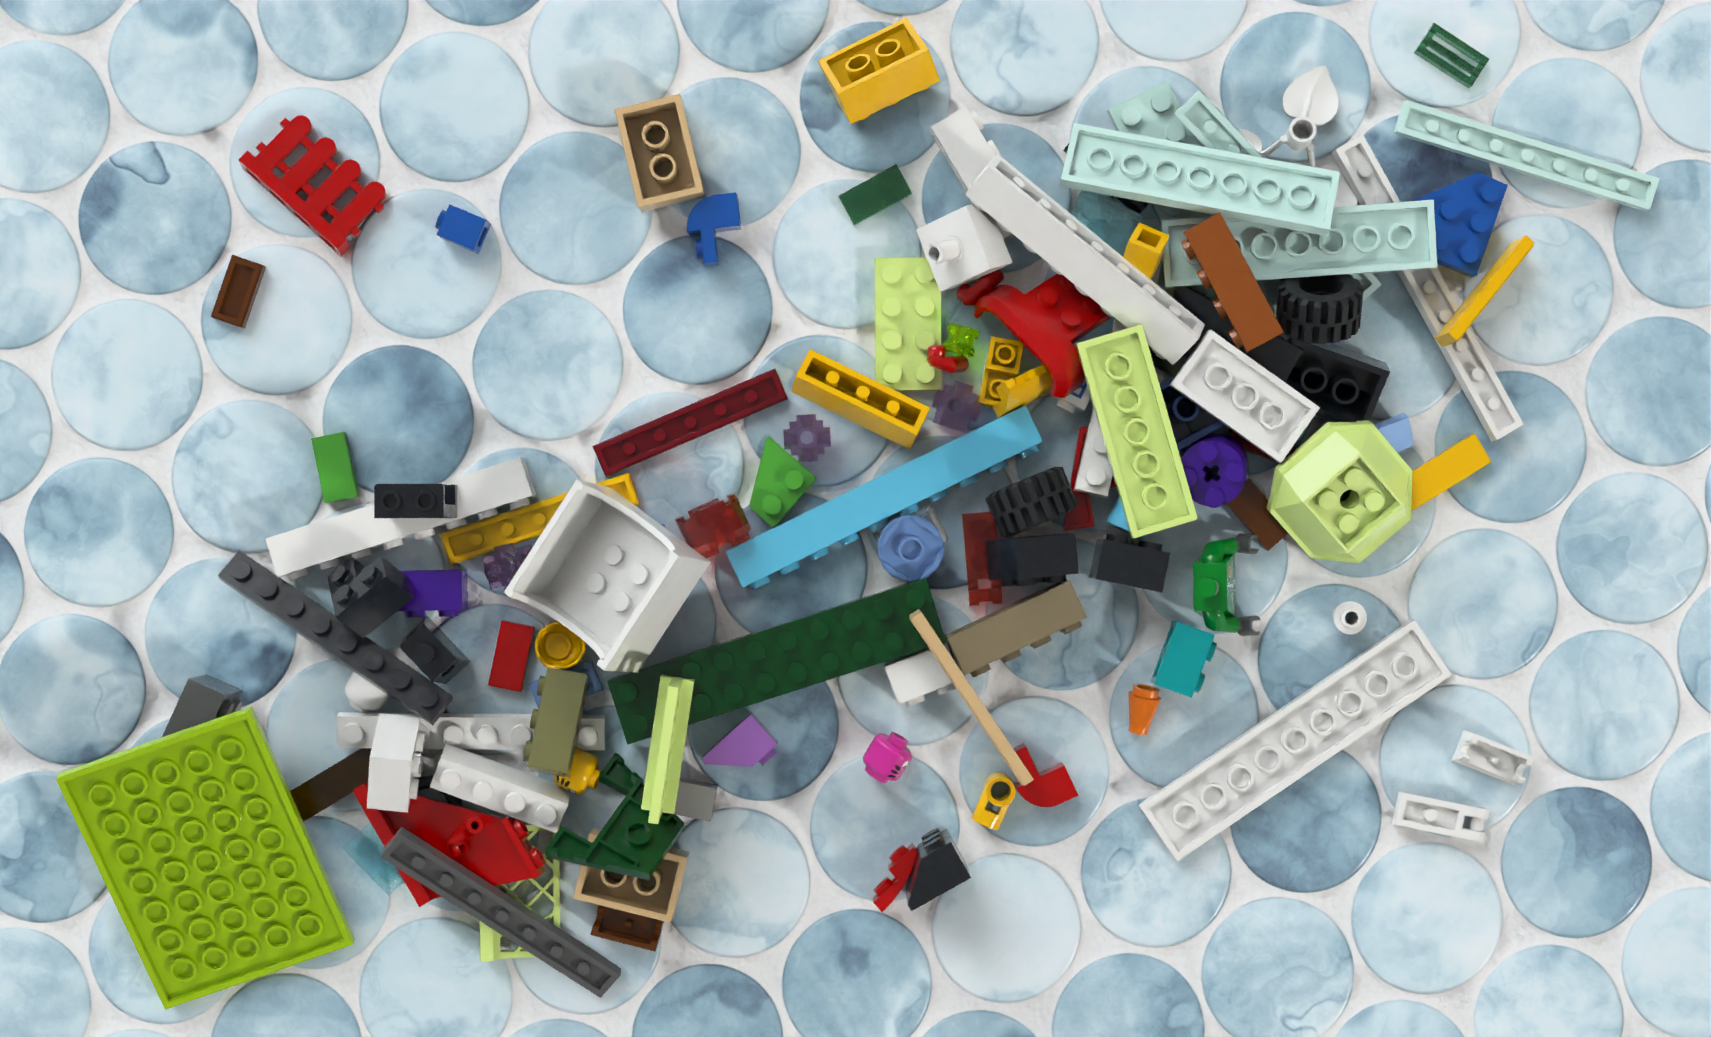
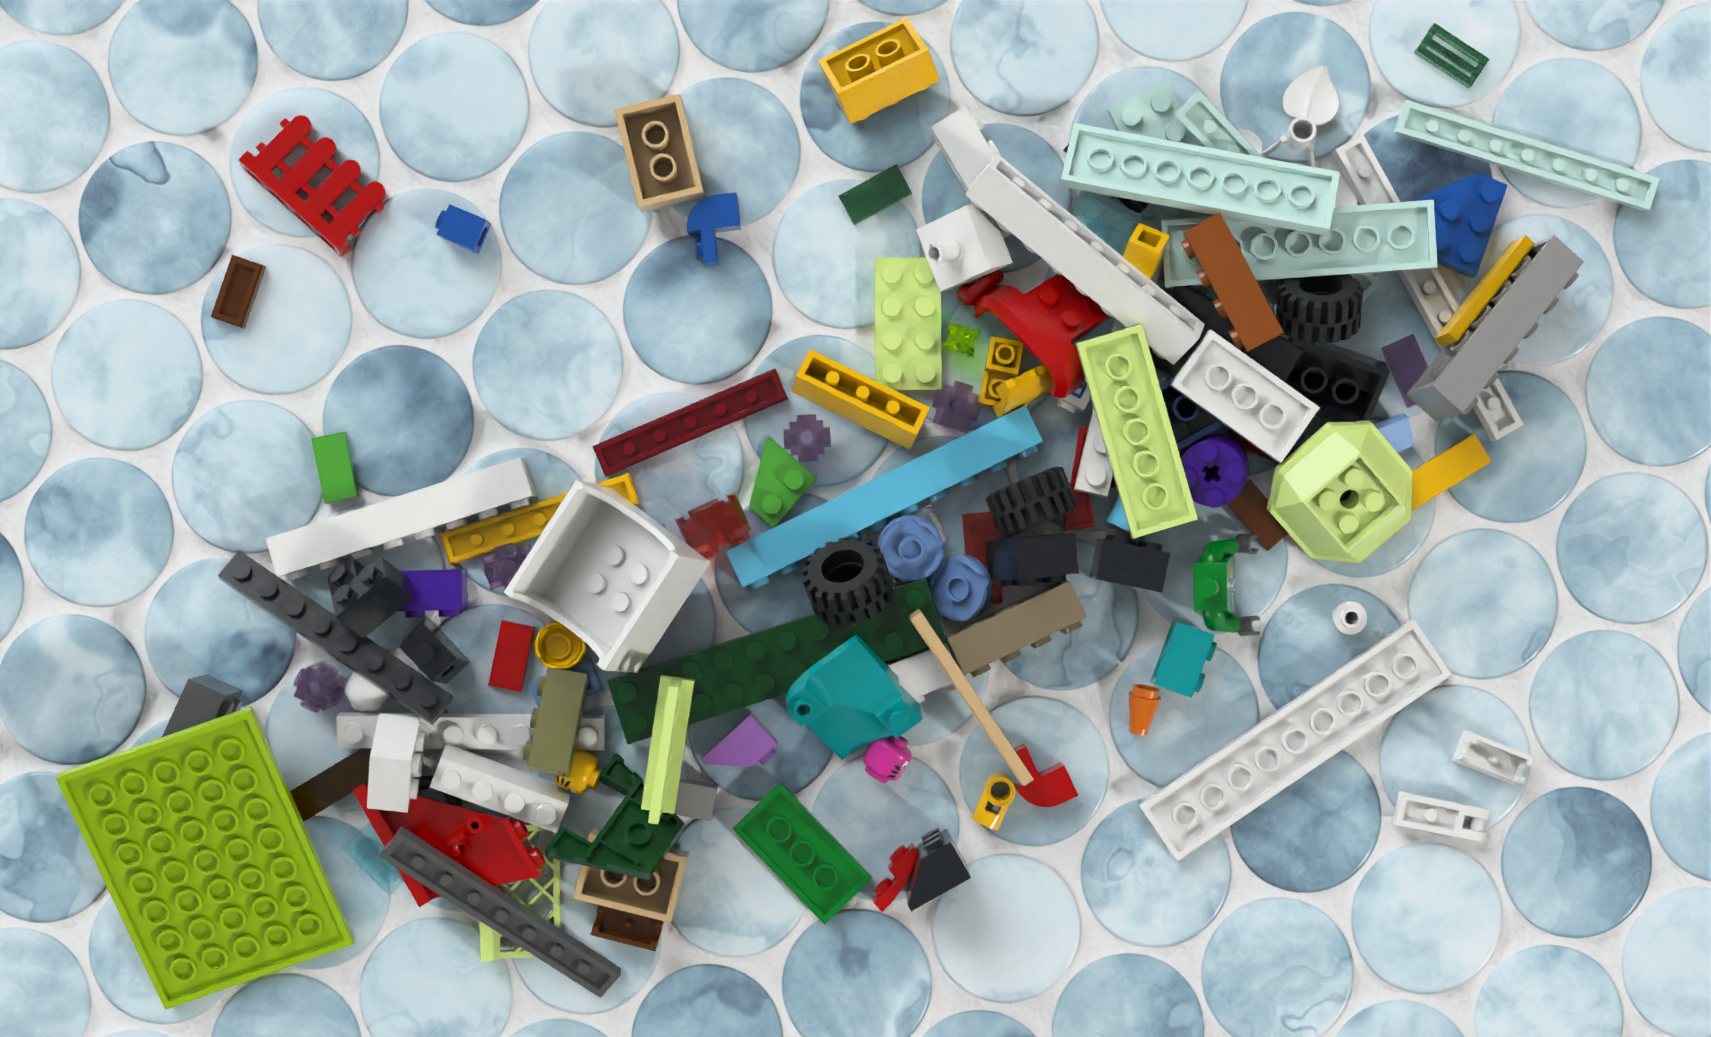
(330, 684): none -> clear purple brick
(415, 501): black panel -> none
(802, 853): none -> green plate
(847, 581): none -> black tyre
(852, 699): none -> teal slope
(949, 364): red arm -> none
(961, 587): none -> medium blue tile
(1405, 364): none -> clear purple tile
(1471, 363): none -> light grey brick

